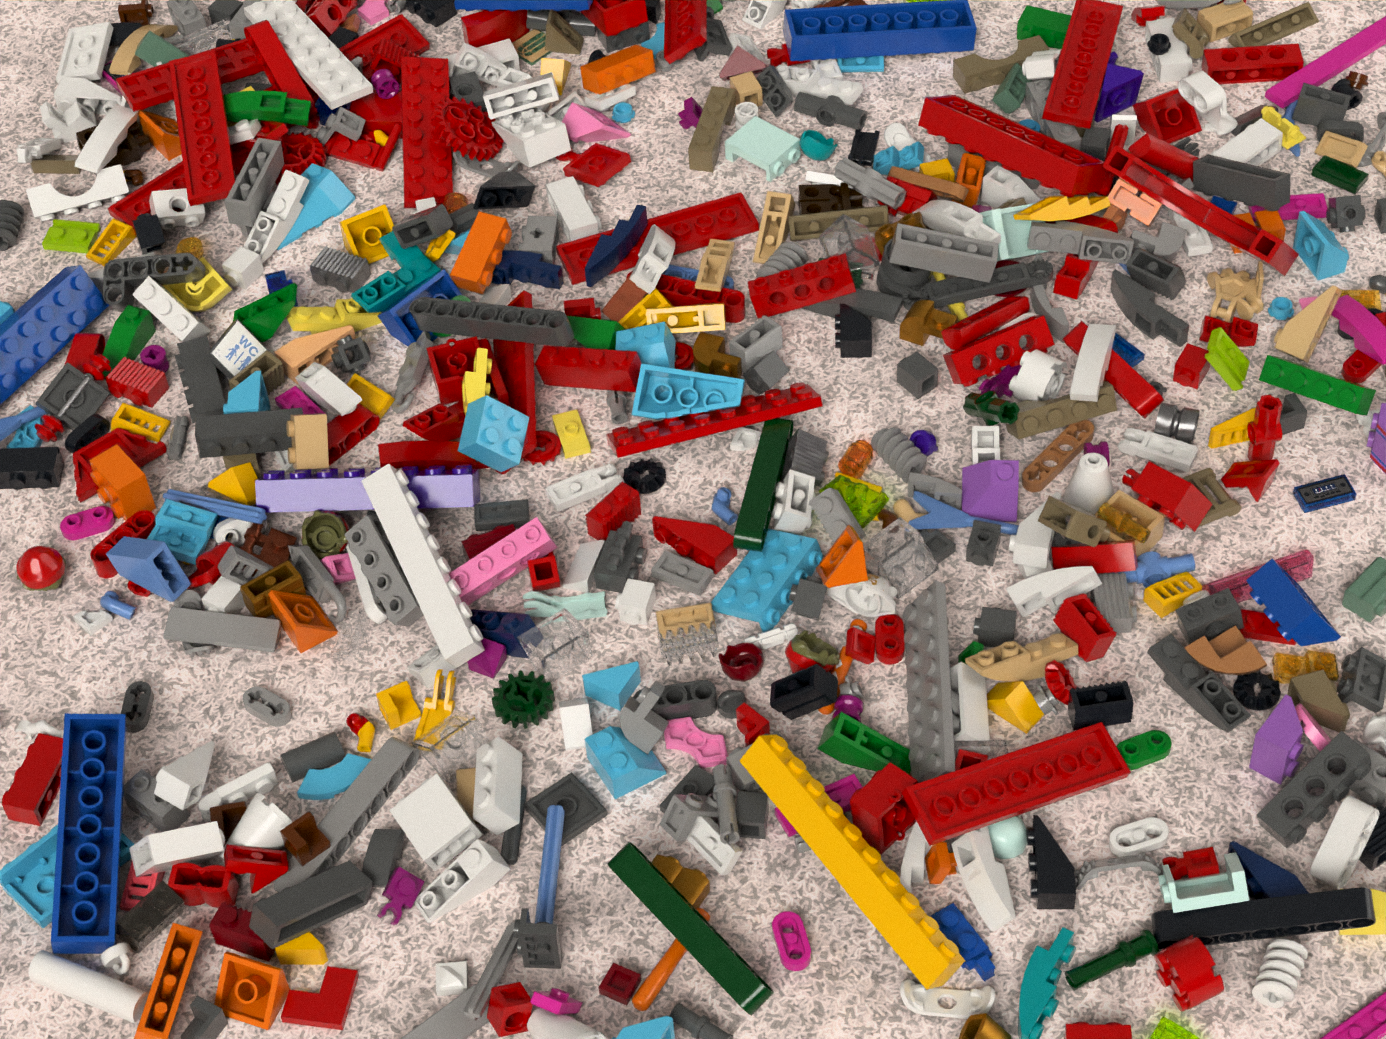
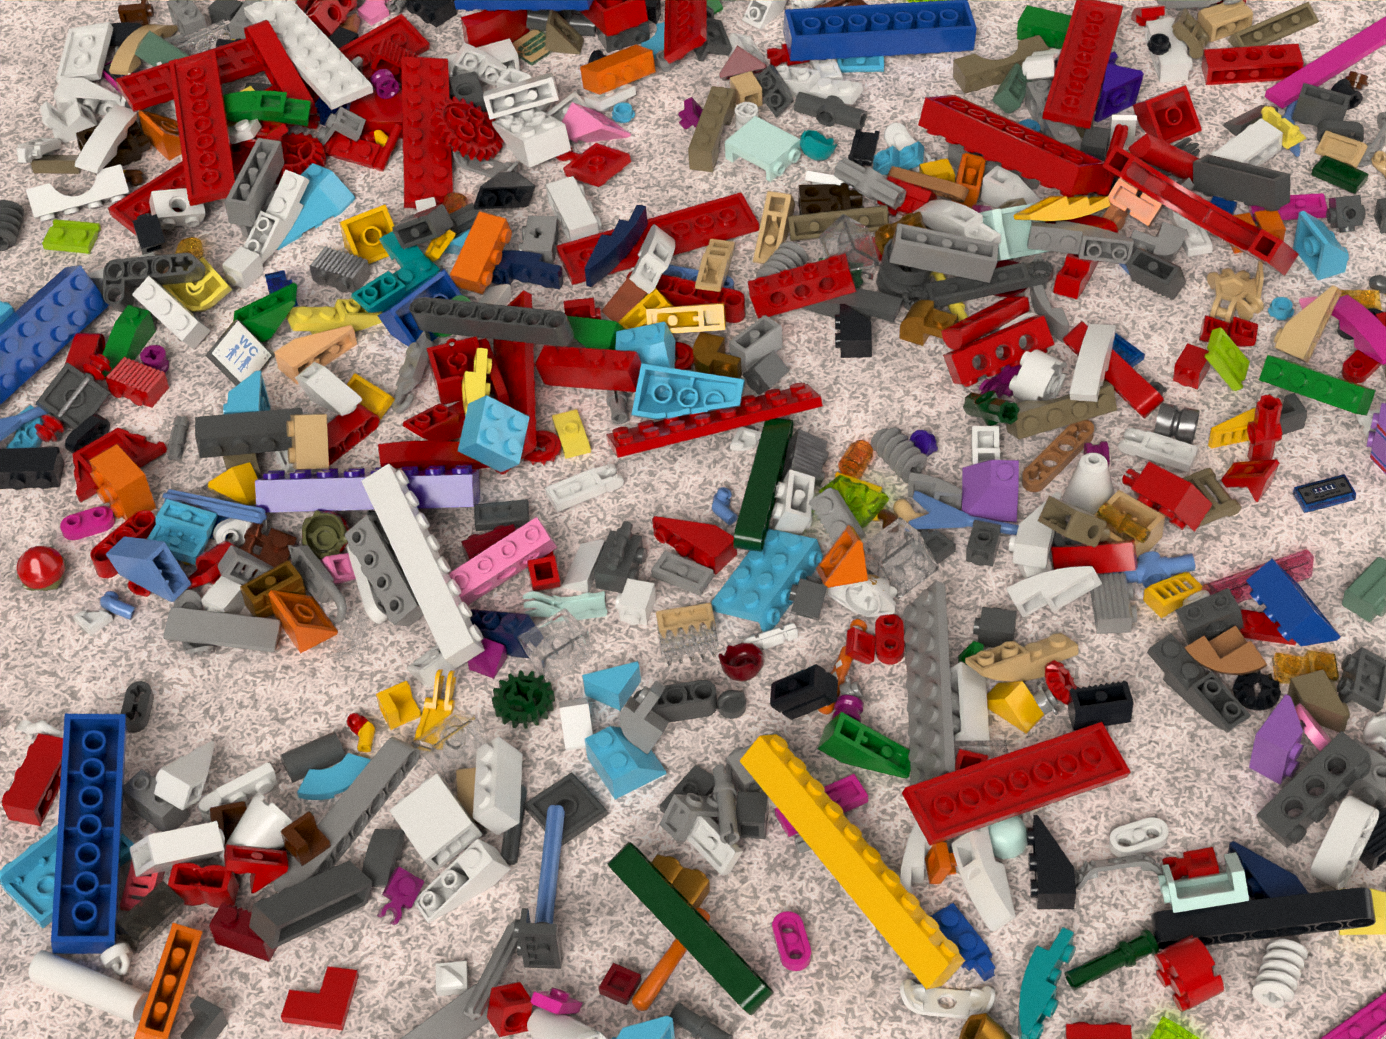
(110, 233): yellow slope -> none
(135, 414): yellow slope -> none
(200, 377): dark grey brick -> none
(250, 990): orange slope -> none
(264, 711): light grey beam -> none
(269, 366): dark tan brick -> none
(297, 399): dark pink plate -> none
(302, 951): yellow slope -> none
(359, 351): dark grey brick -> none
(560, 70): yellow slope -> none
(615, 508): red brick -> none
(649, 483): black gear -> none
(706, 748): bright pink tile -> none
(751, 723): red bracket -> none
(809, 650): olive hair -> none
(881, 808): red brick -> none
(917, 375): dark grey brick -> none
(1085, 626): red brick -> none
(1139, 307): dark grey slope -> none
(1144, 749): green plate -> none
(1207, 96): white piece -> none

